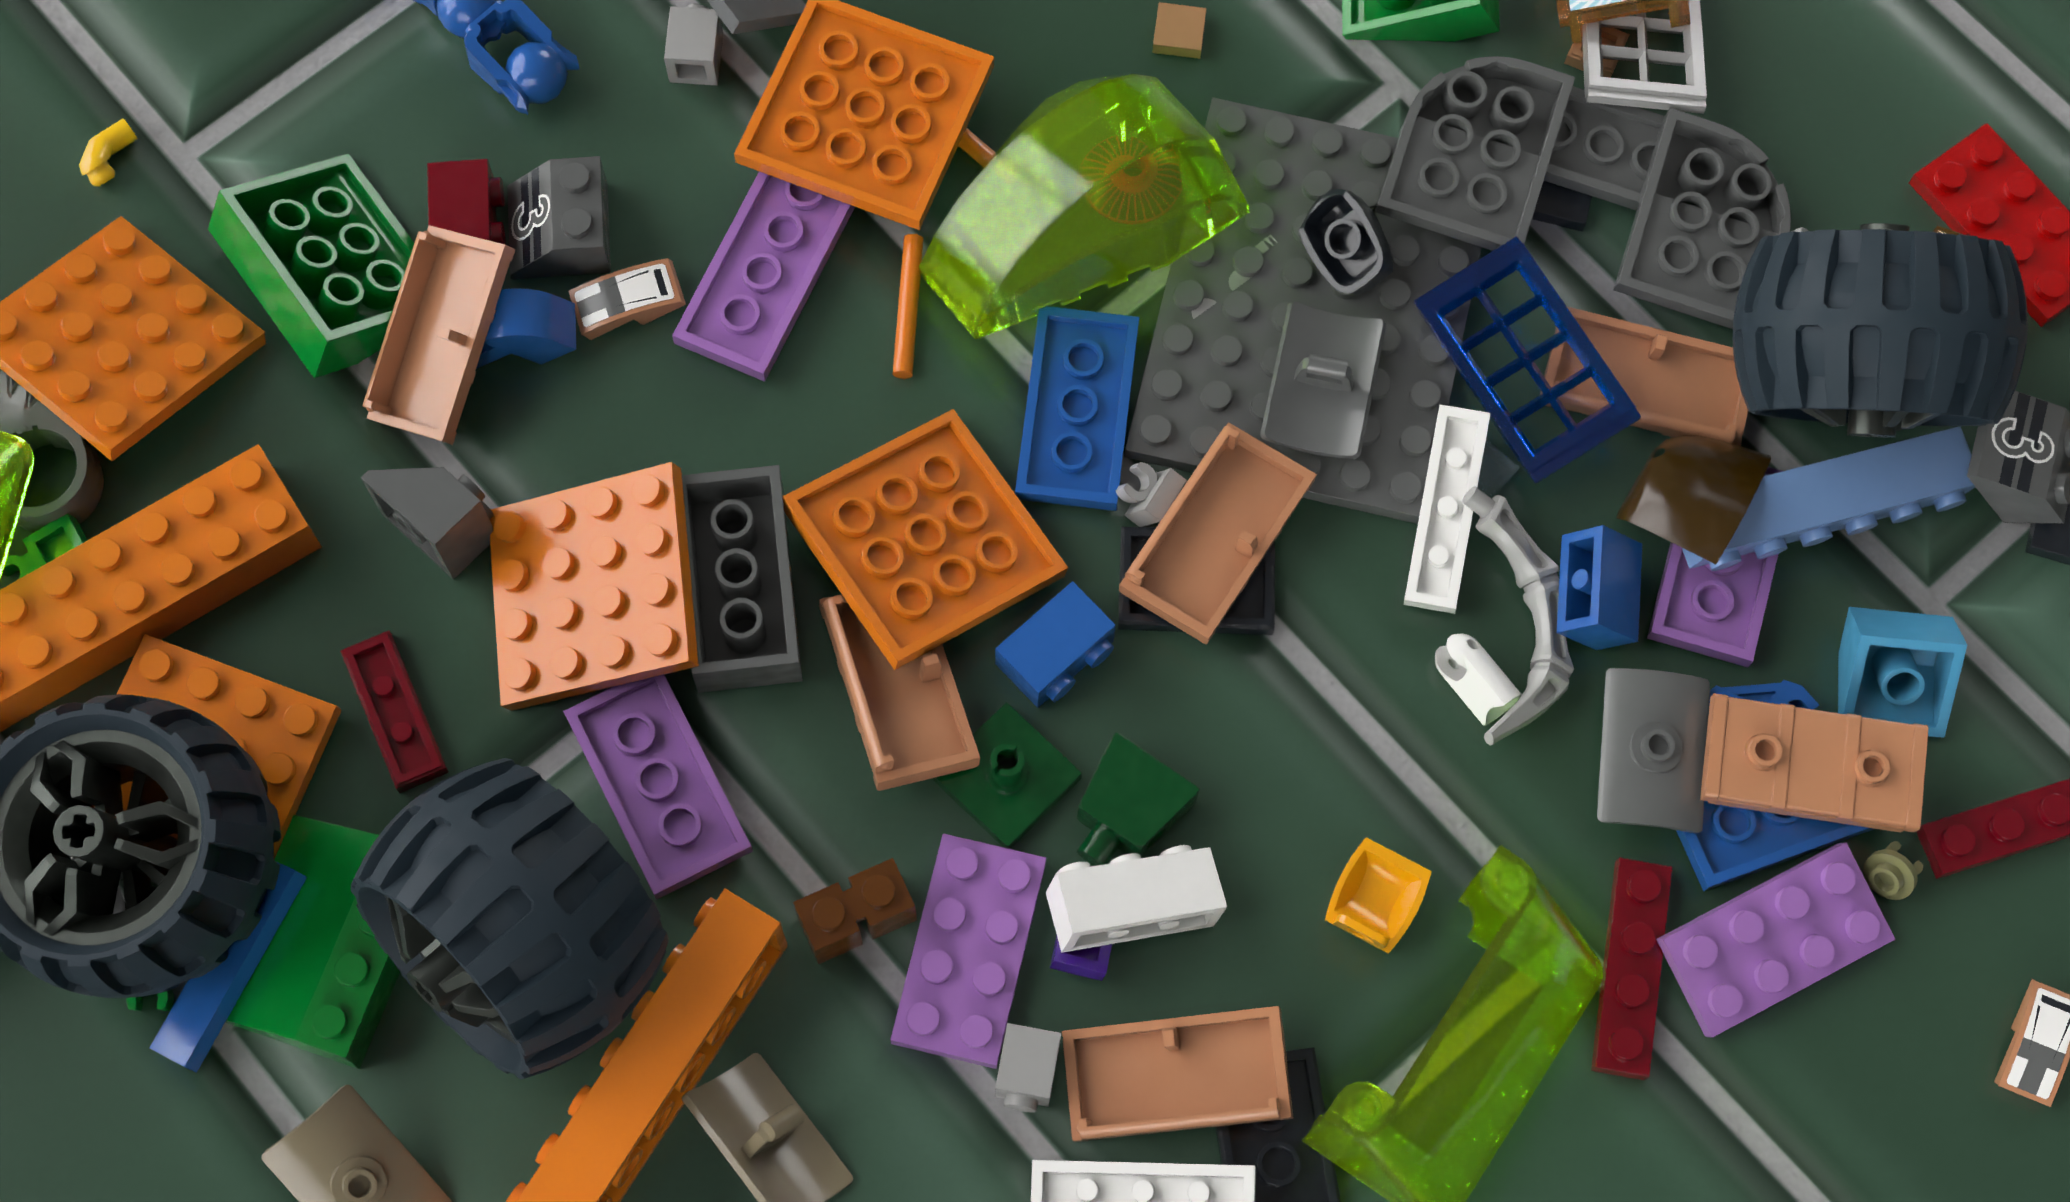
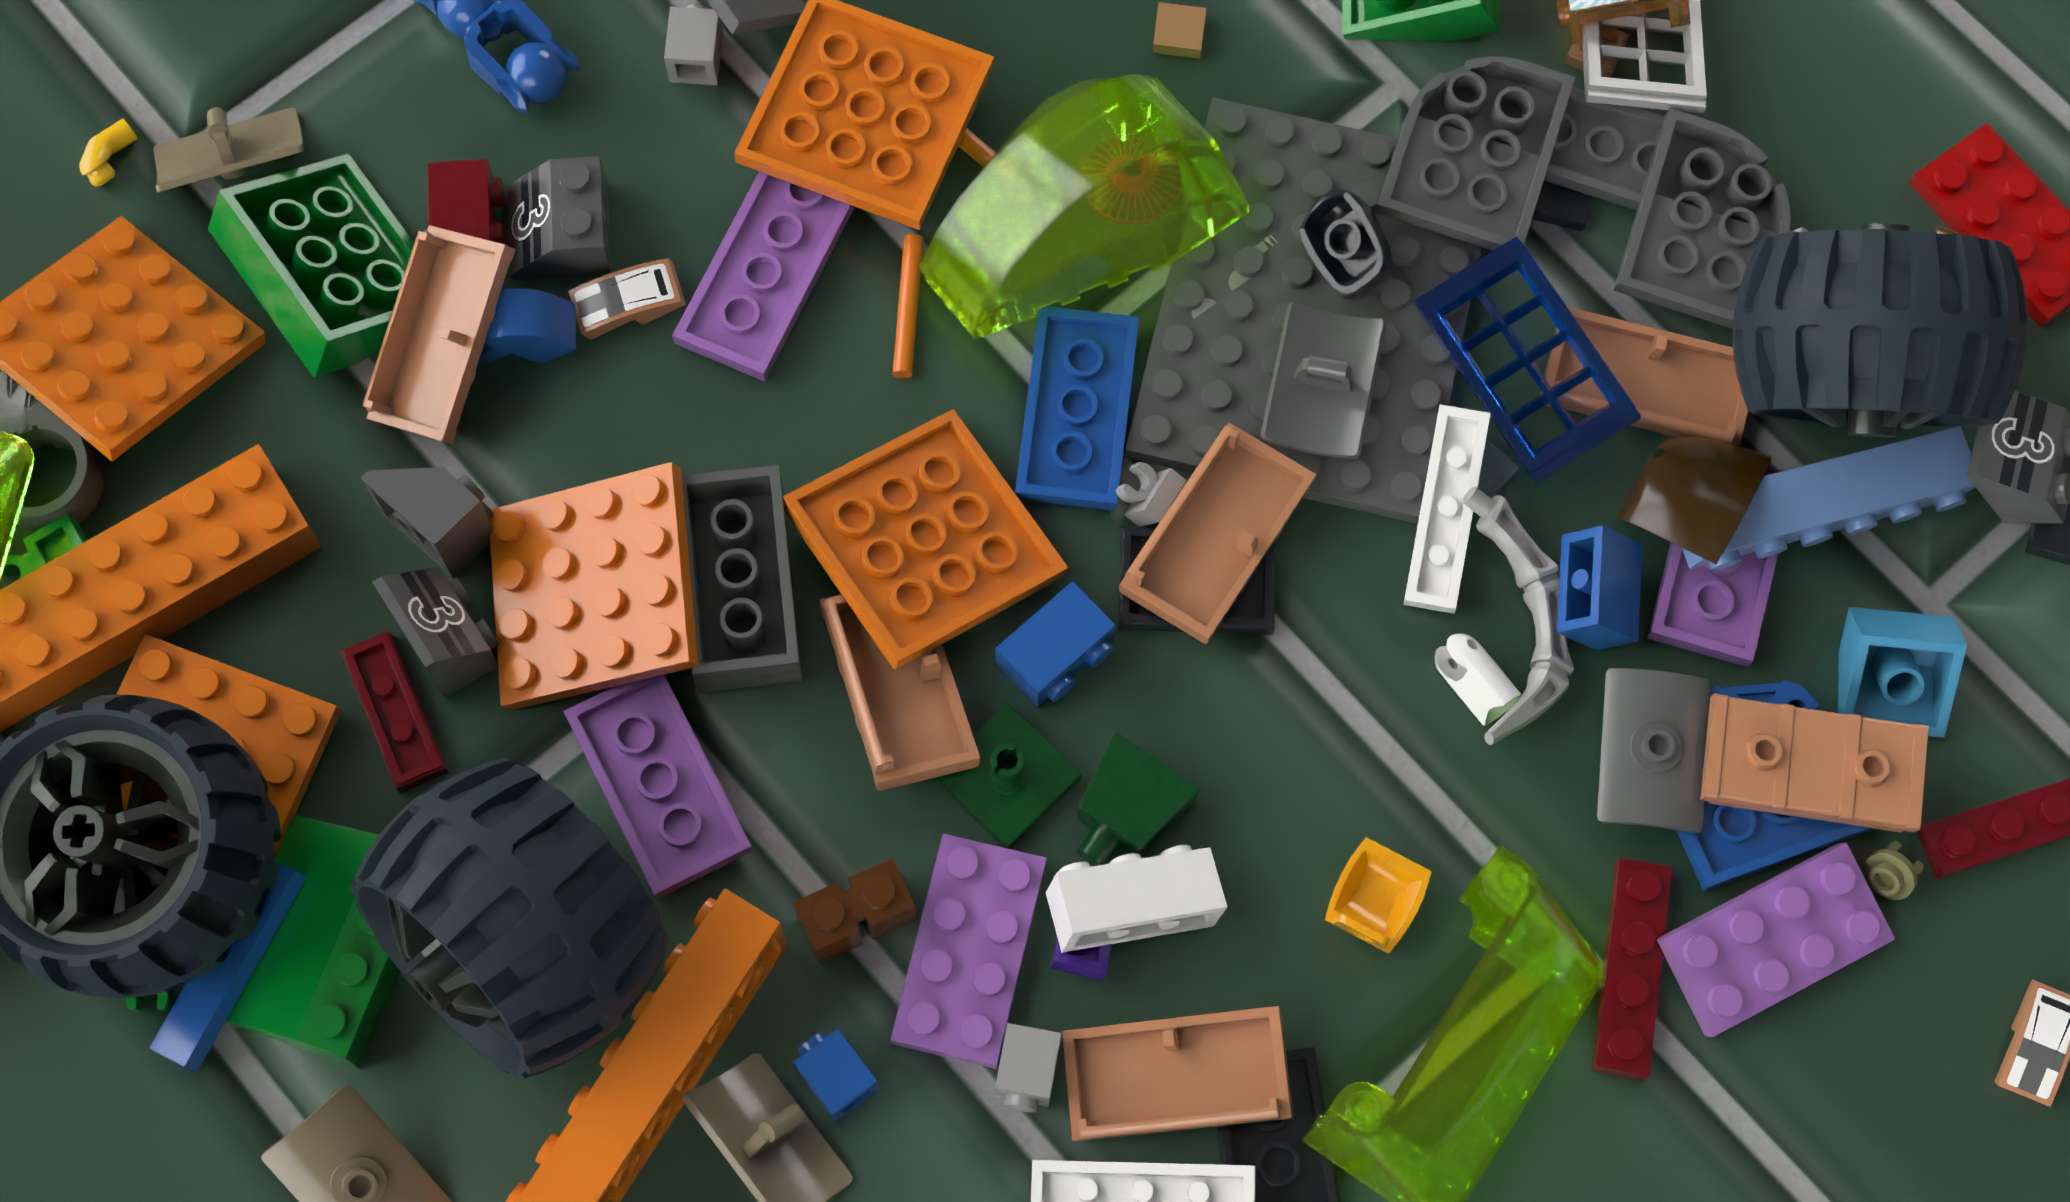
(227, 148): none -> dark tan shield
(439, 627): none -> dark grey slope
(835, 1073): none -> blue brick

